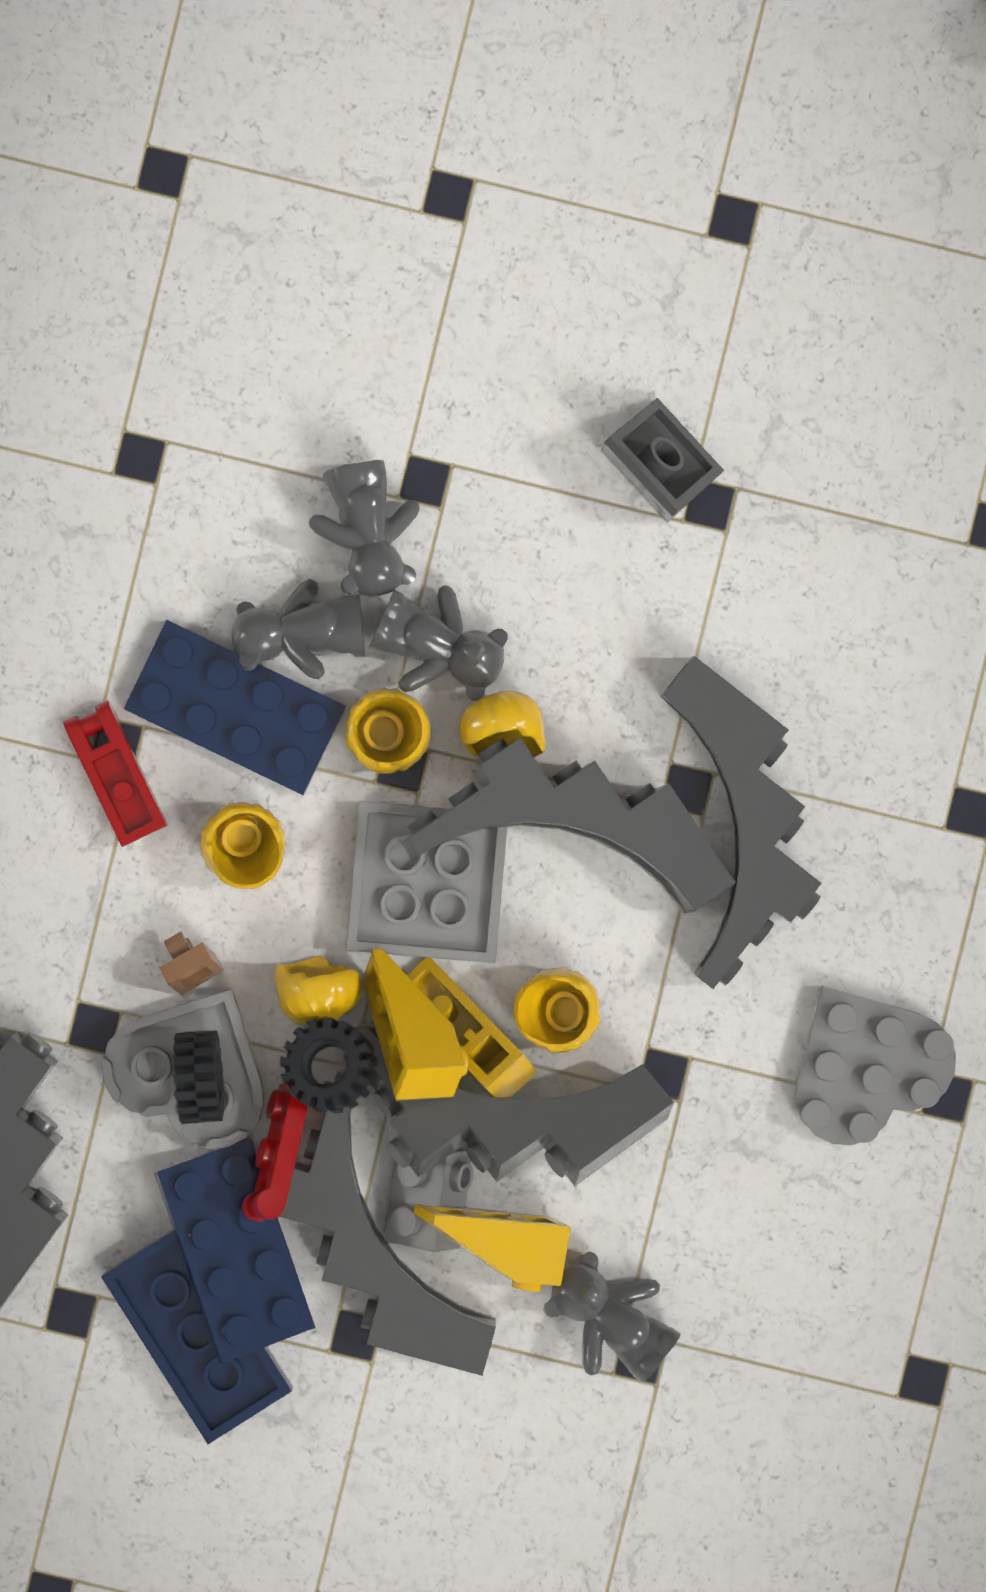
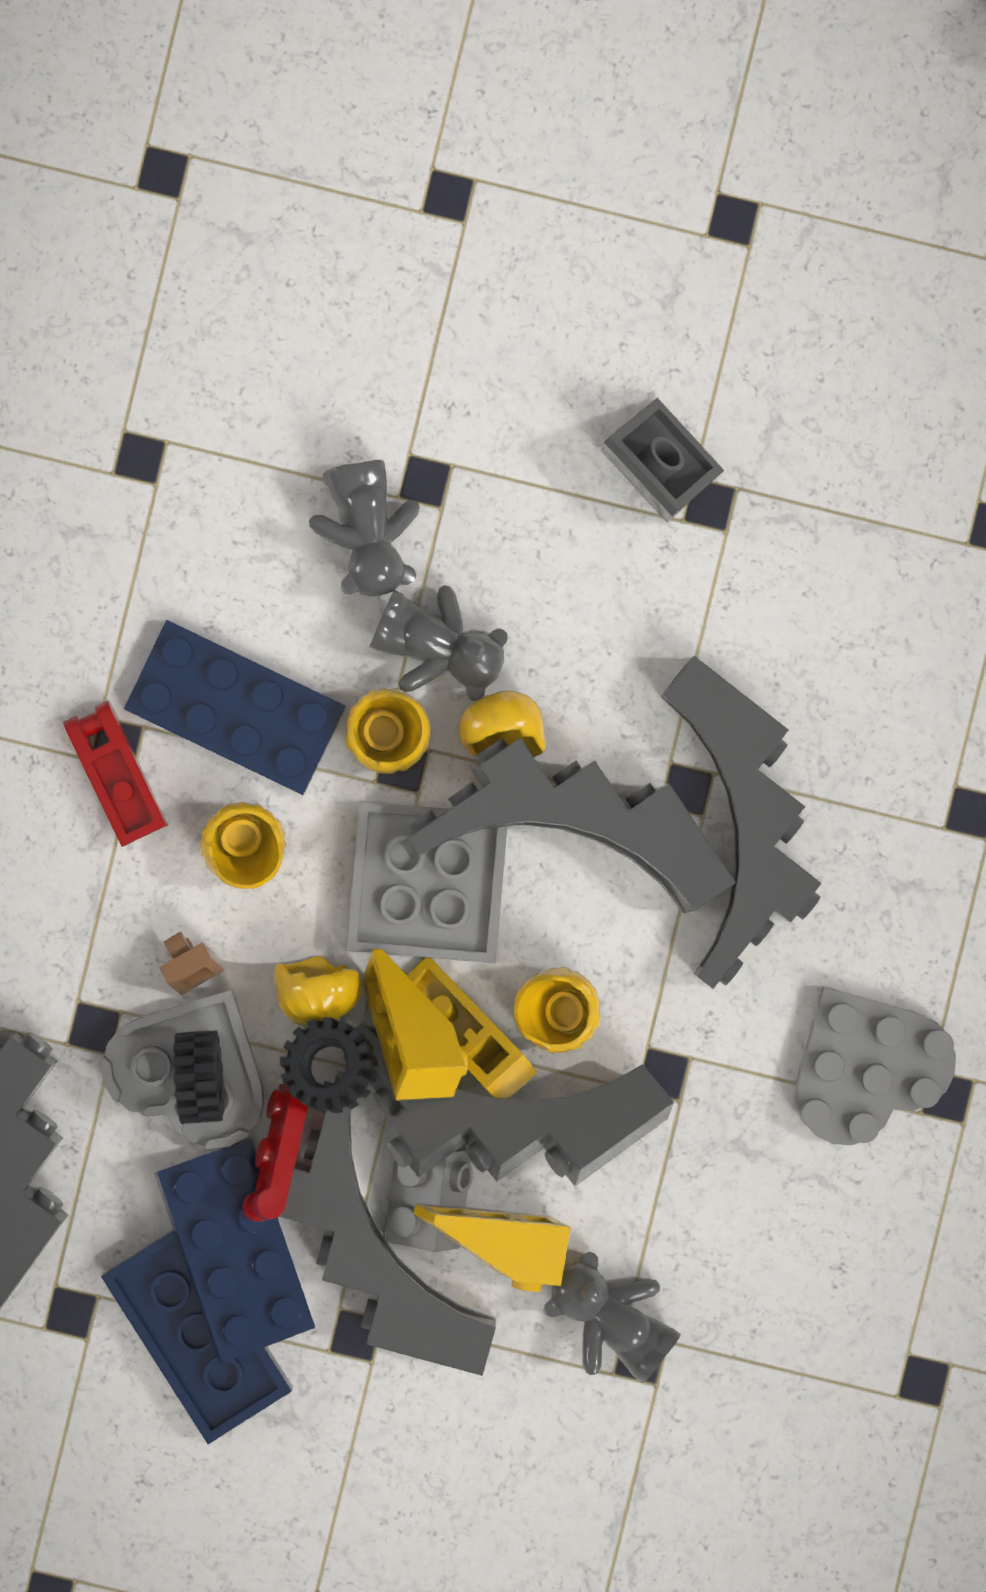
(299, 630): dark grey piece -> none

